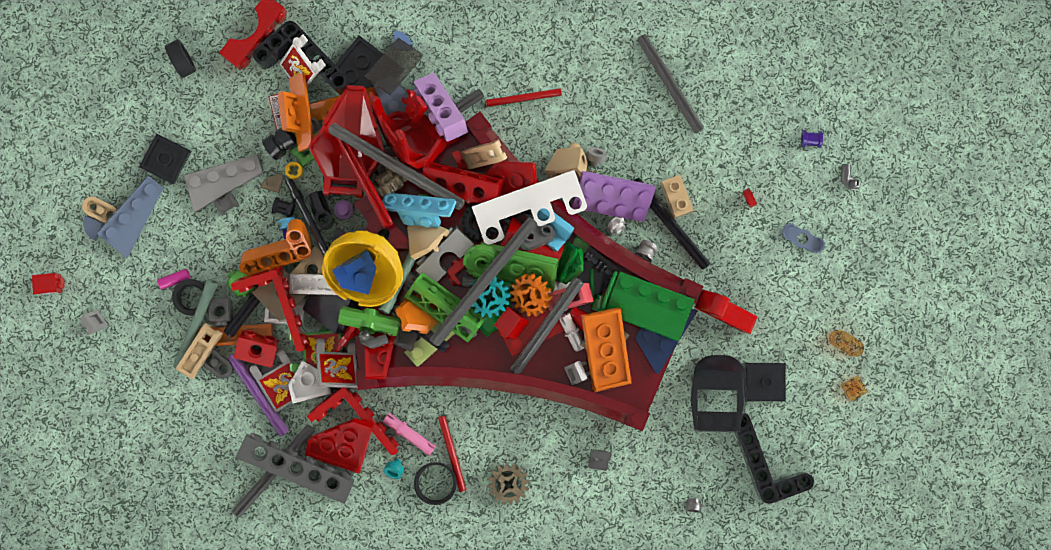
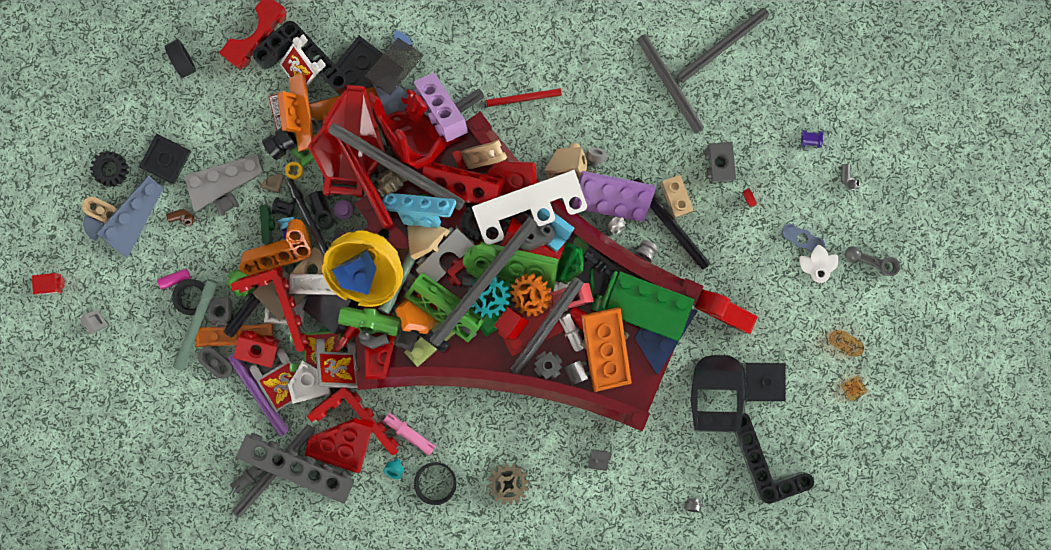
(98, 166): none -> black tyre
(182, 215): none -> reddish brown arm
(198, 351): tan plate -> none
(247, 477): none -> dark grey pin
(267, 224): none -> dark green plate
(452, 453): red bar -> none
(540, 369): none -> dark grey brick
(720, 151): none -> dark grey brick
(722, 45): none -> dark grey axle
(819, 261): none -> white plate
(853, 253): none -> dark grey piece

